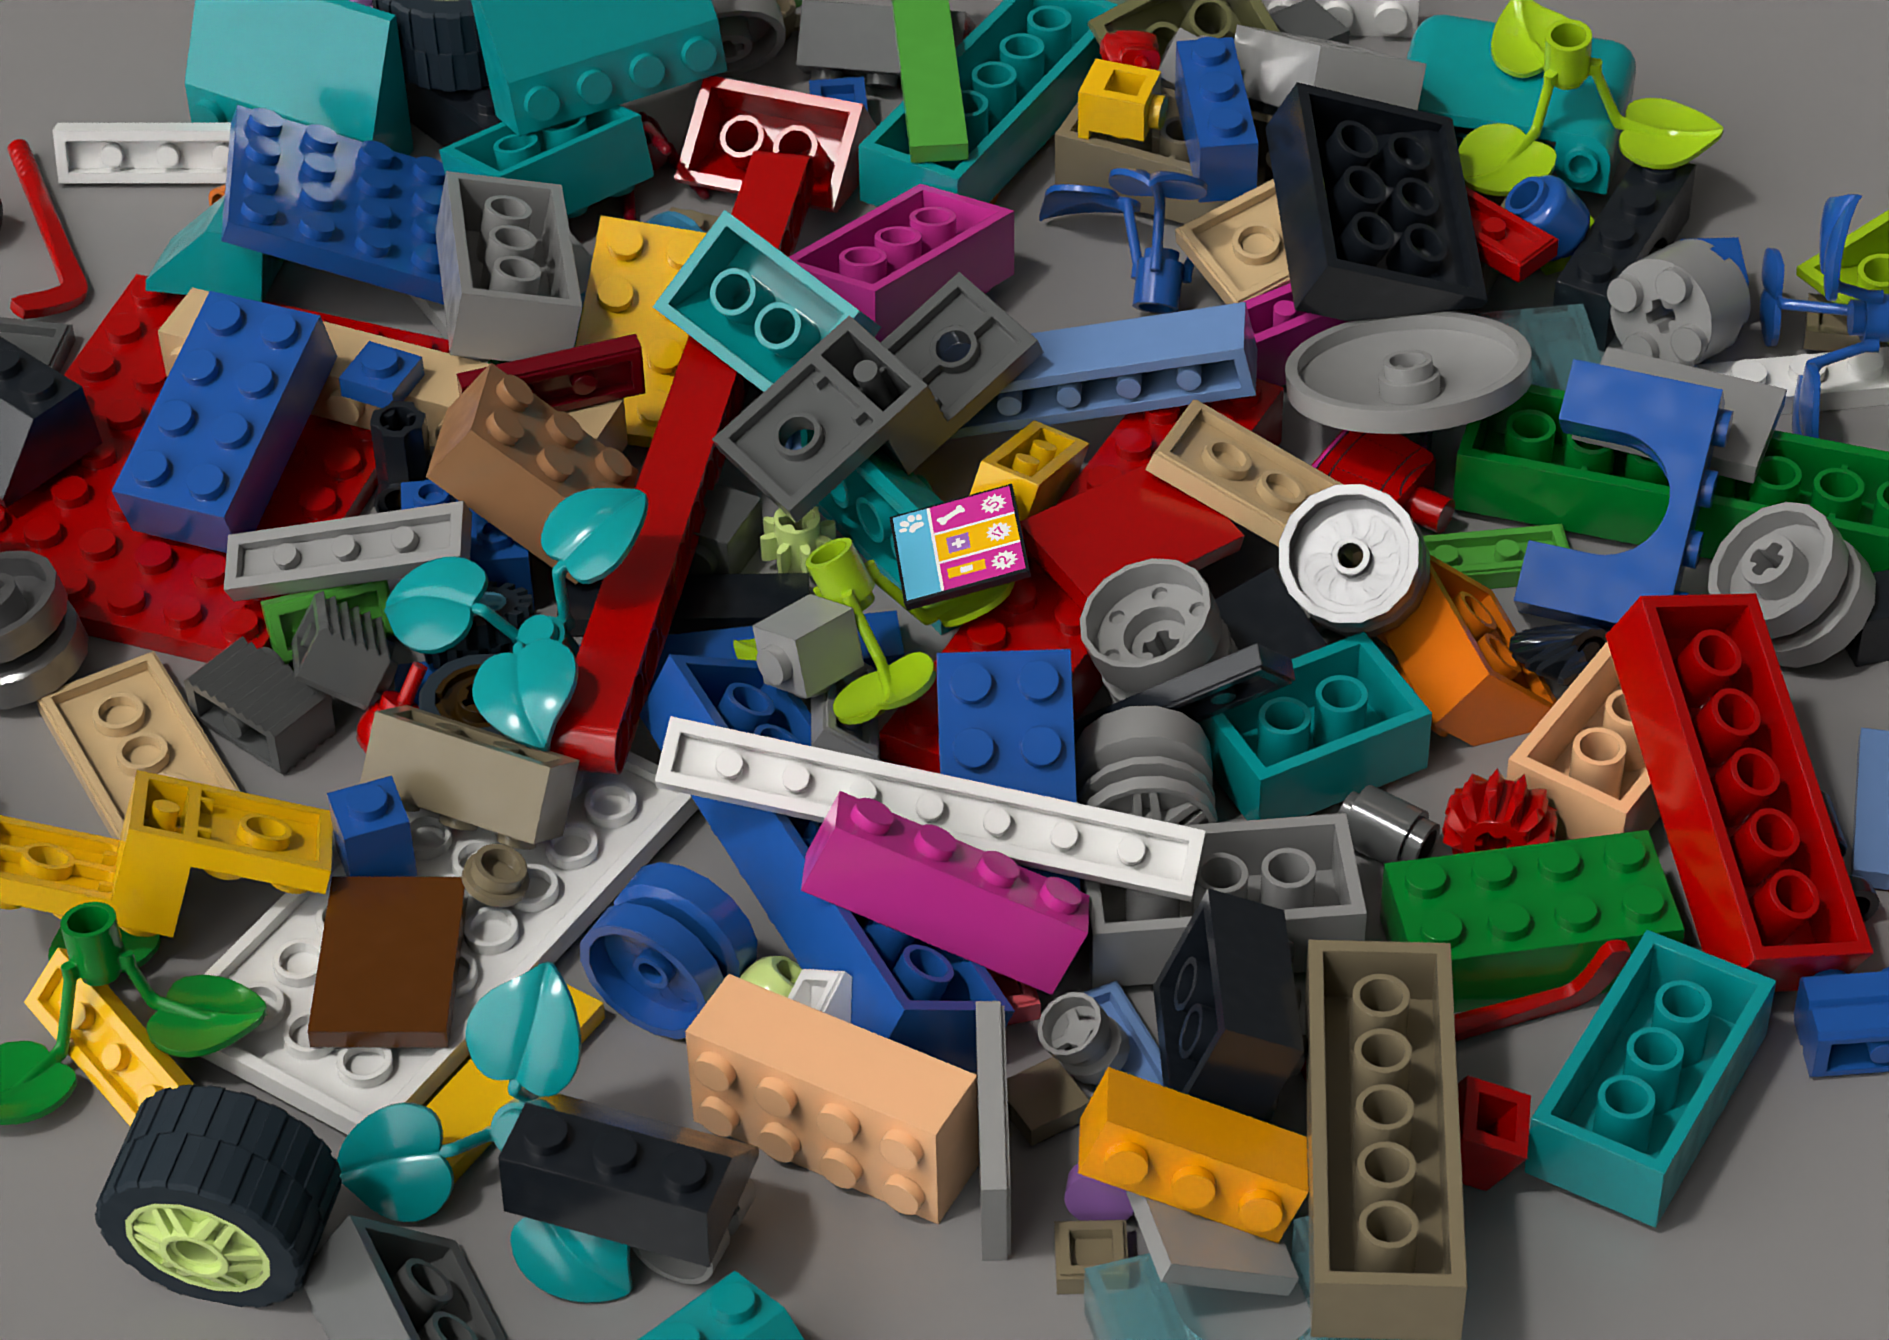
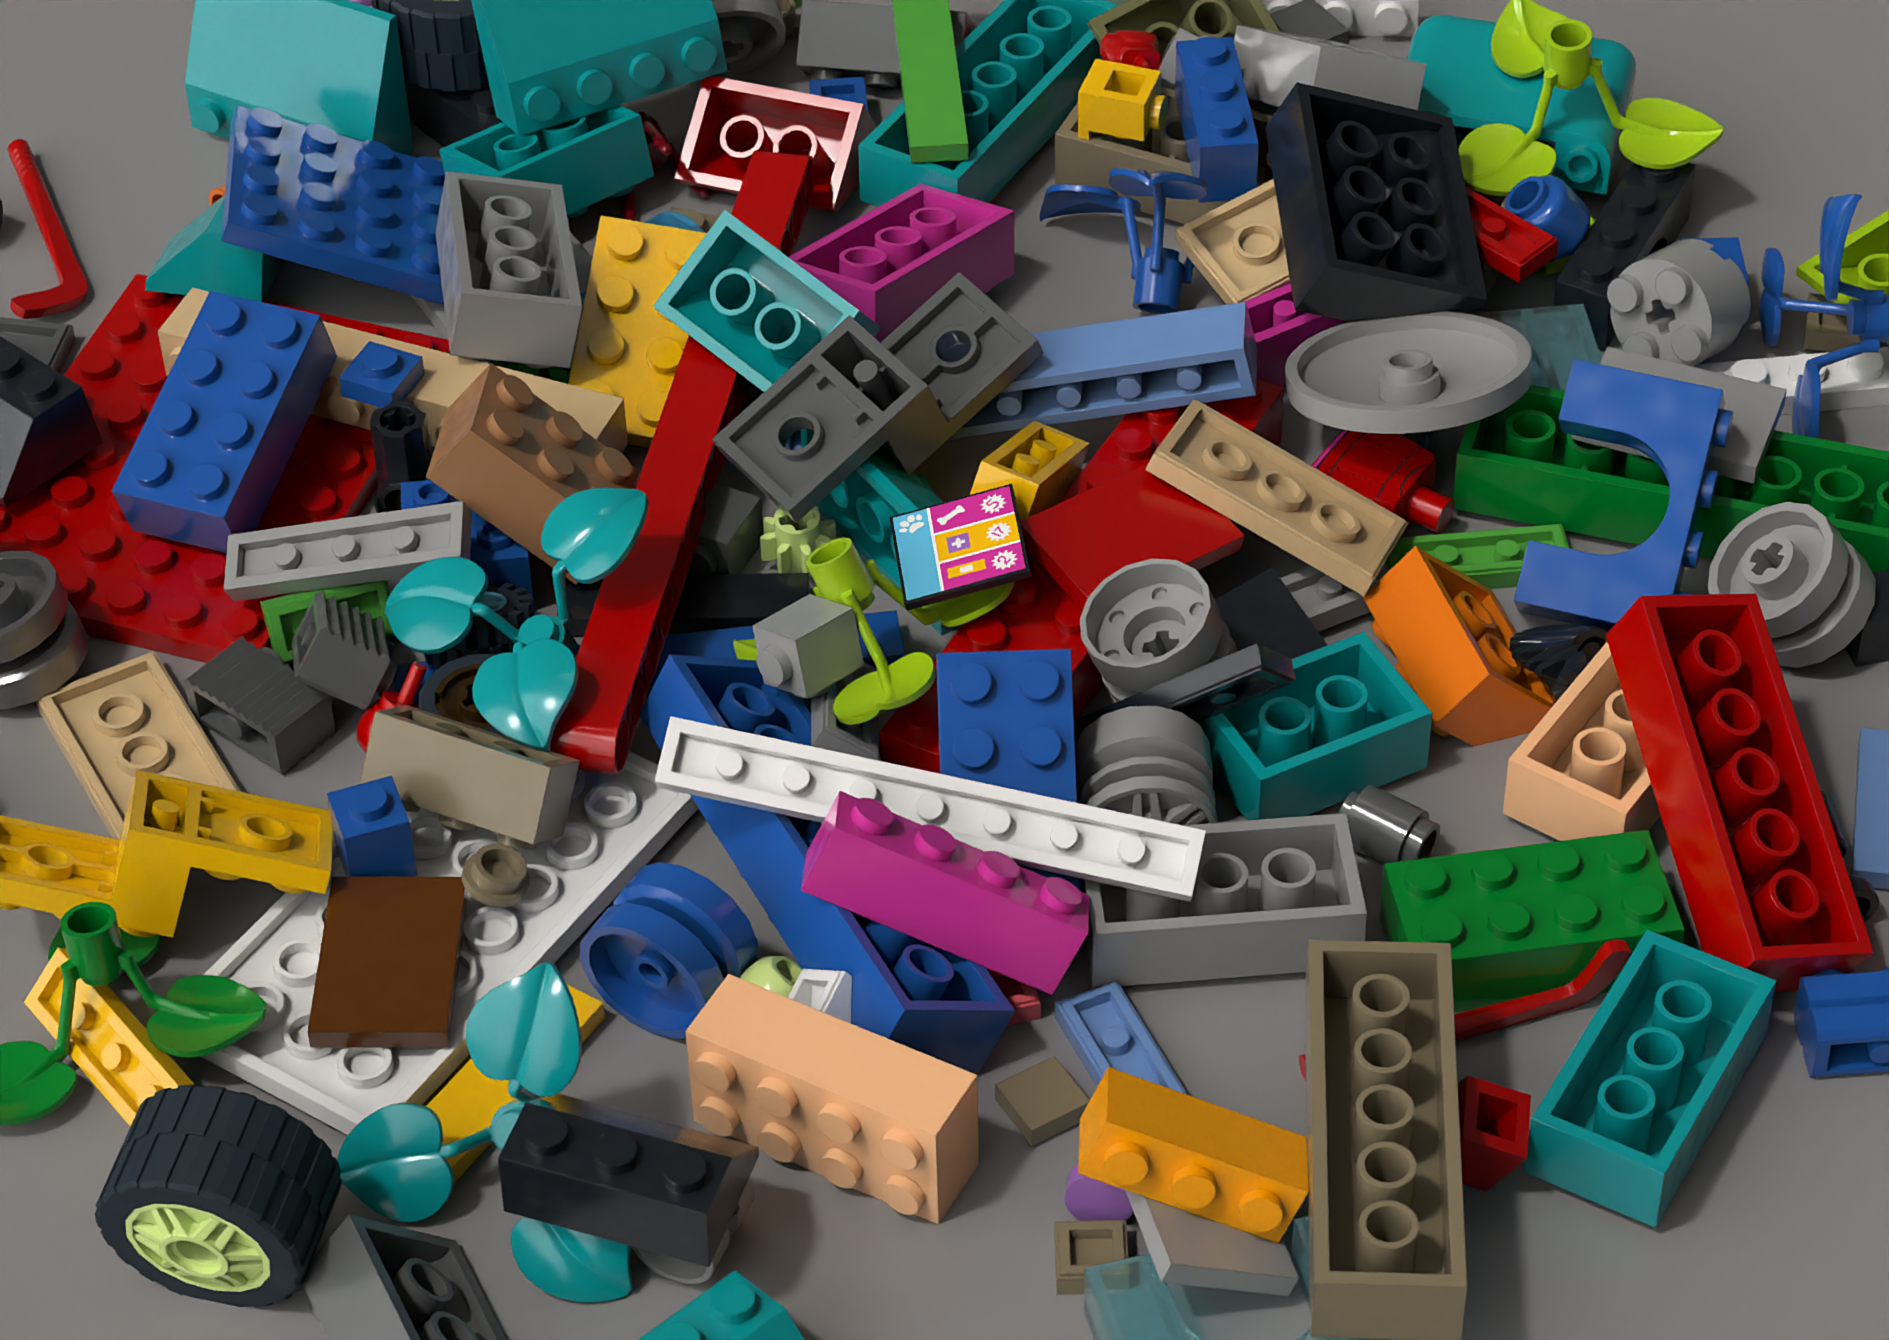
(141, 152): white plate -> none
(578, 374): dark red tile -> none
(993, 1131): light grey tile -> none
(1082, 1037): light grey wheel -> none
(1231, 1007): black brick -> none
(1322, 543): wheel -> none
(1497, 815): red gear -> none

